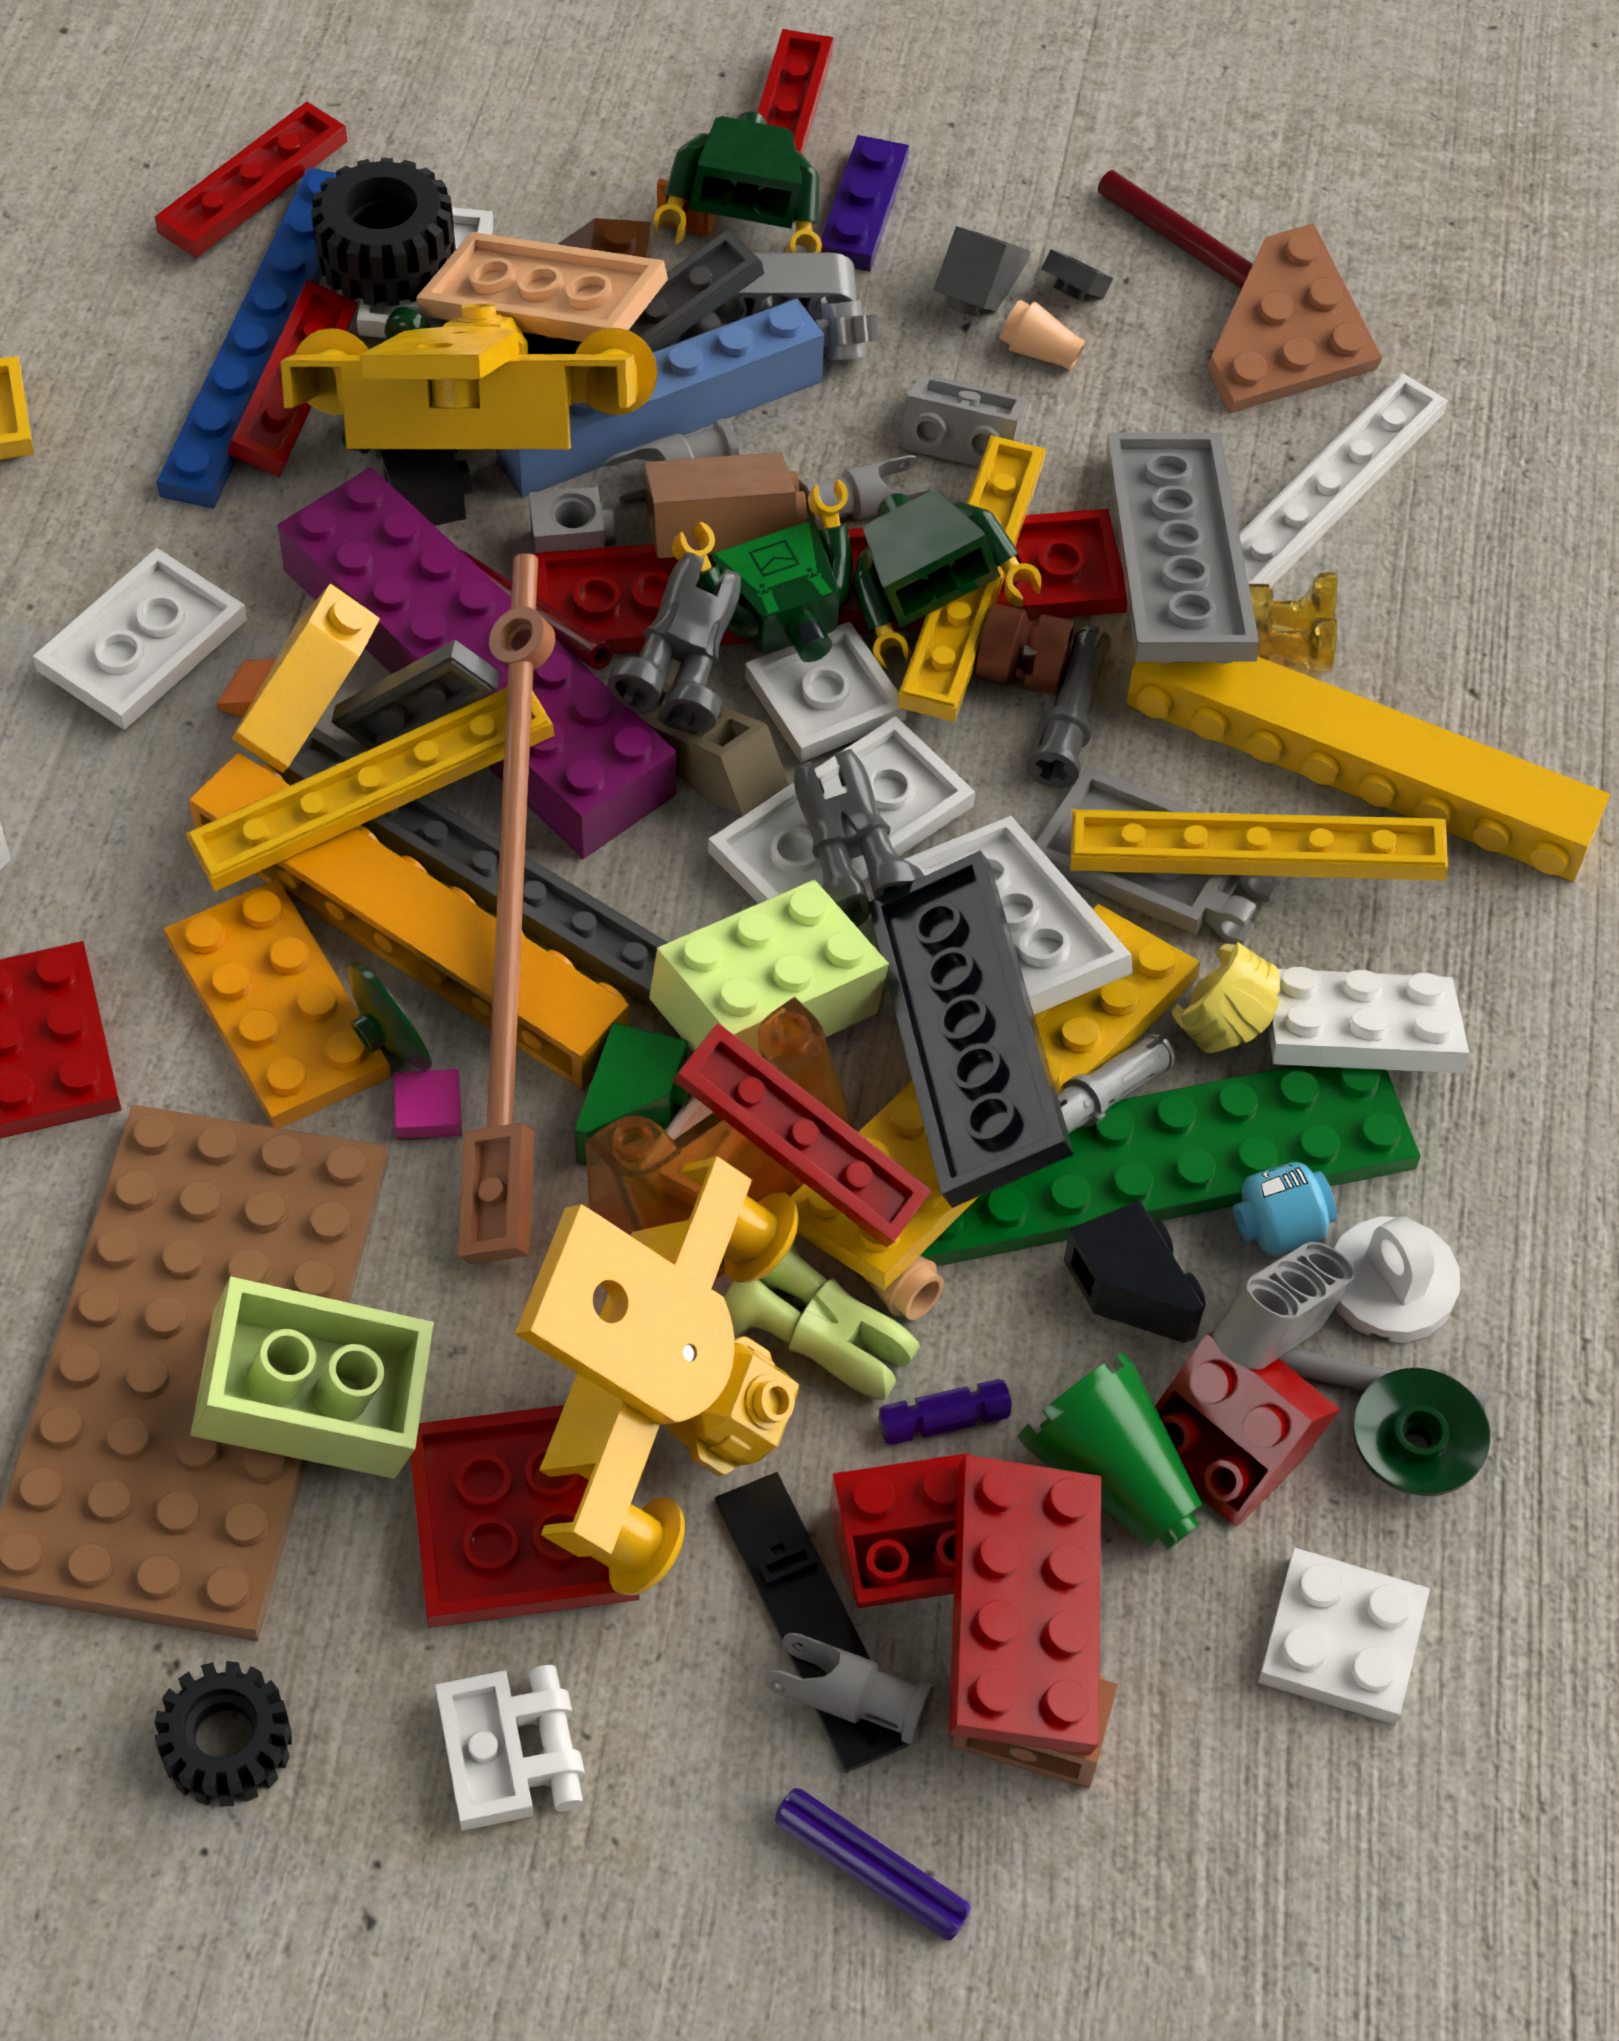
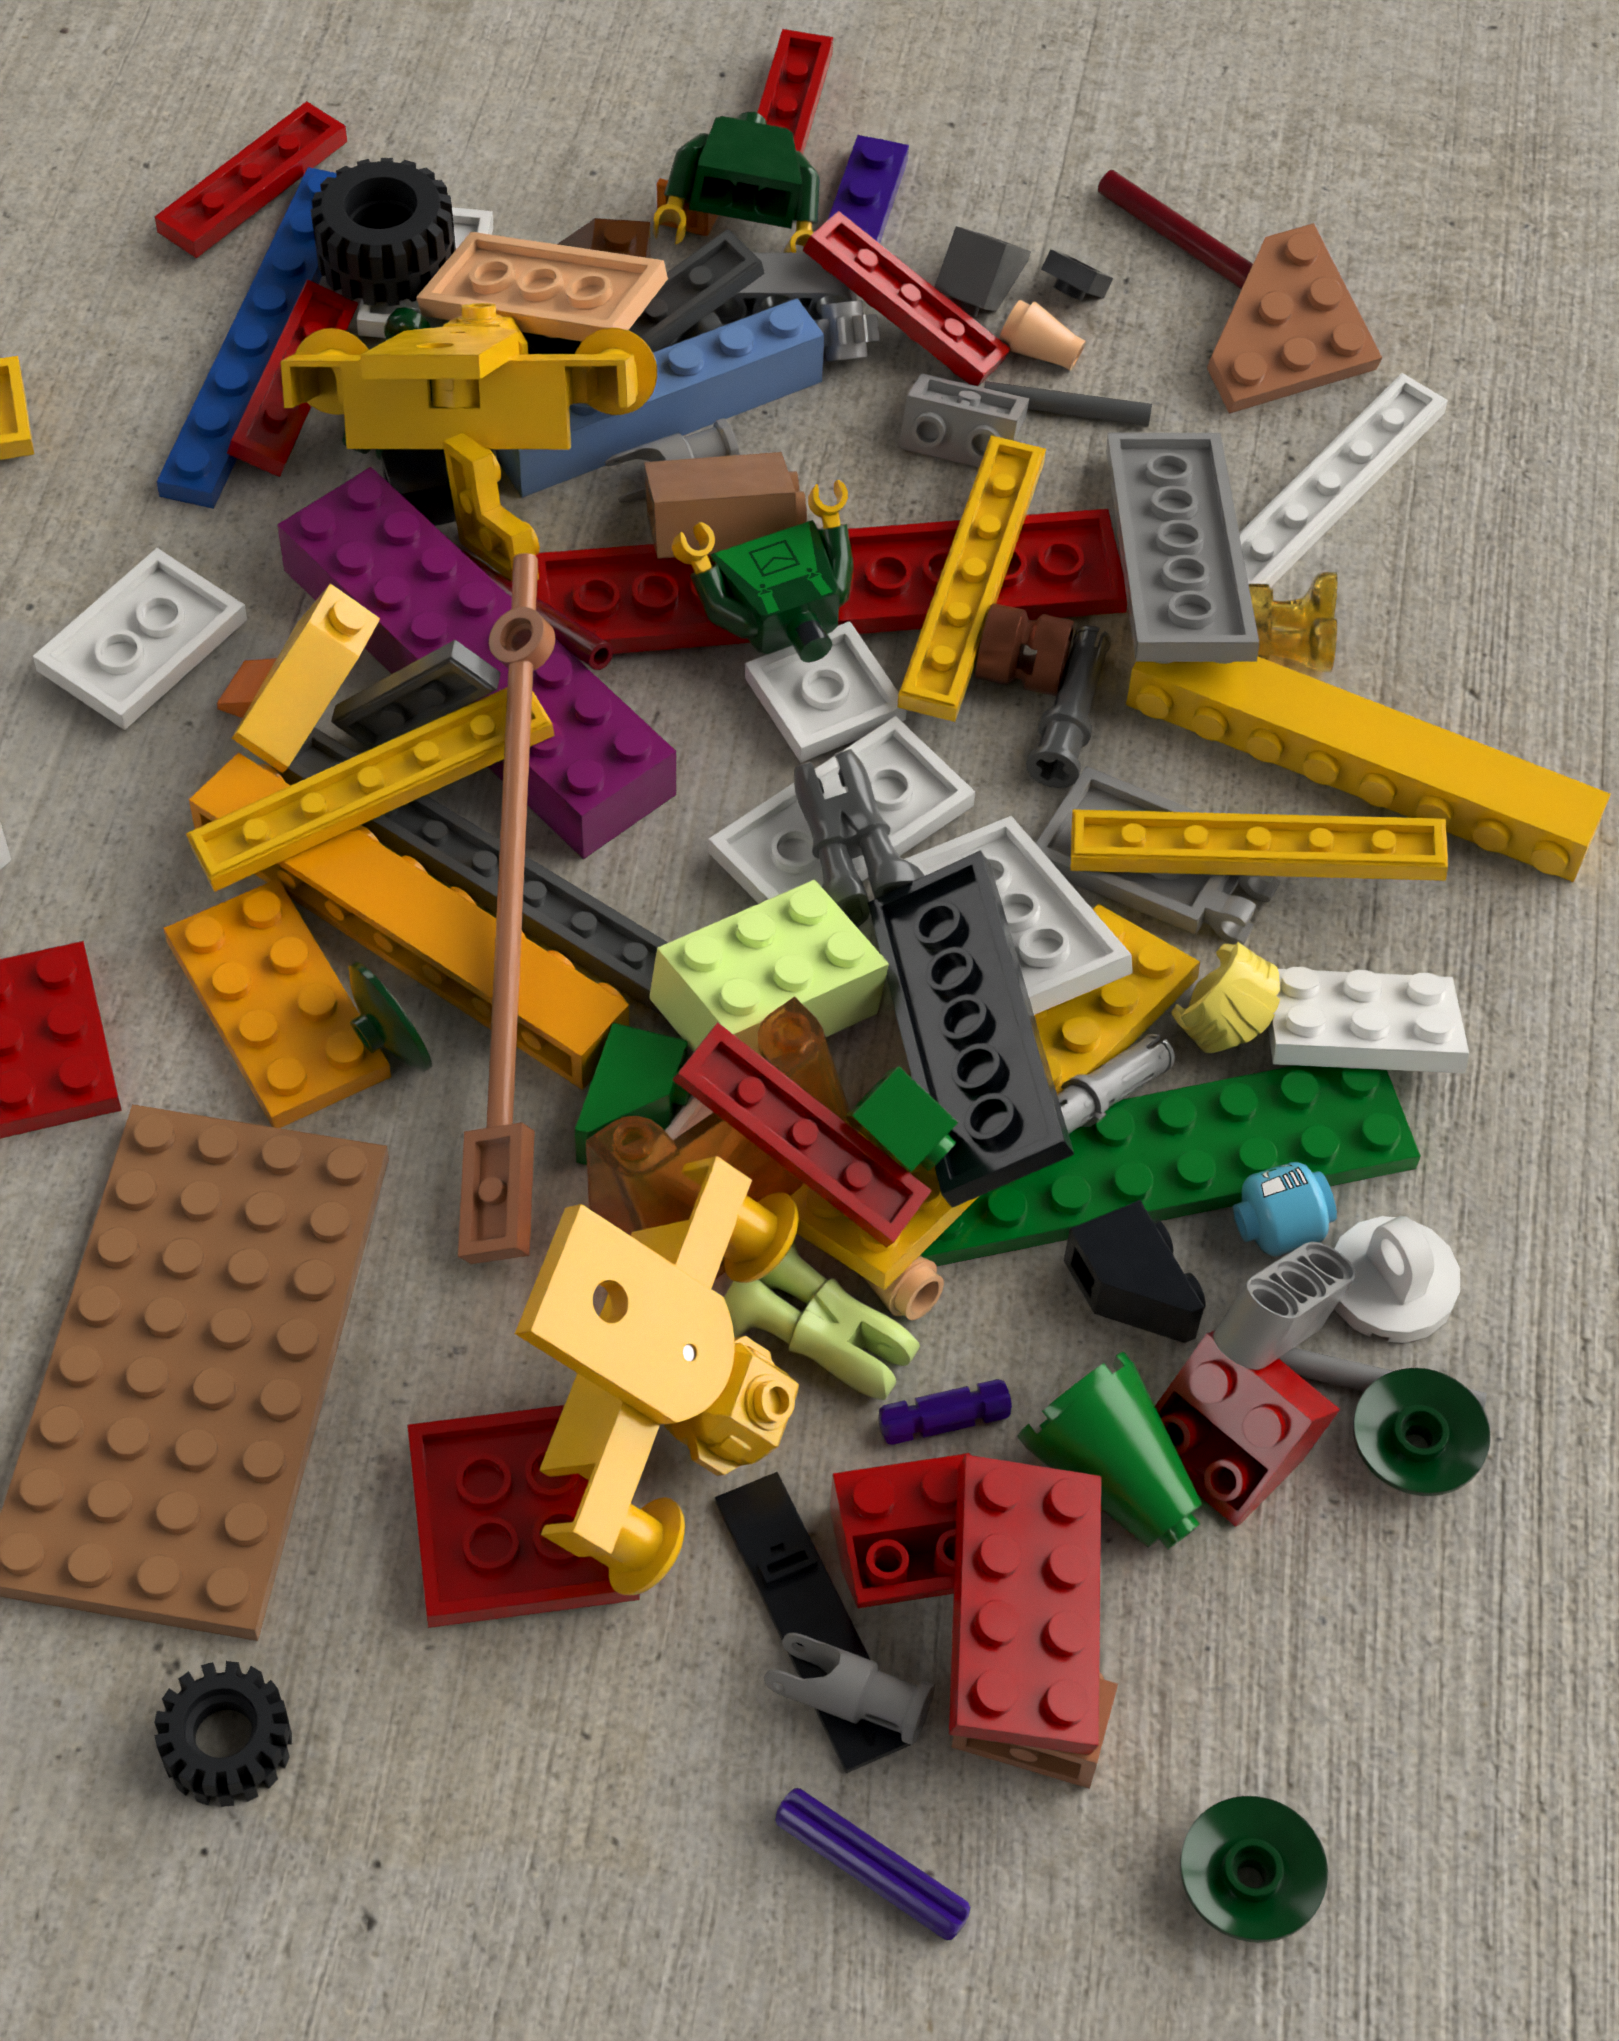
(313, 1378): yellowish green brick -> none
(427, 1104): dark pink tile -> none
(480, 518): none -> yellow plate
(486, 1751): white plate -> none
(569, 520): light grey brick -> none
(686, 630): dark grey piece -> none
(730, 763): dark tan slope -> none
(863, 486): light grey piece -> none
(904, 1121): none -> green slope
(906, 299): none -> red plate
(926, 557): dark green torso -> none
(1079, 404): none -> dark grey bar
(1258, 1836): none -> dark green dish
(1344, 1636): white plate -> none

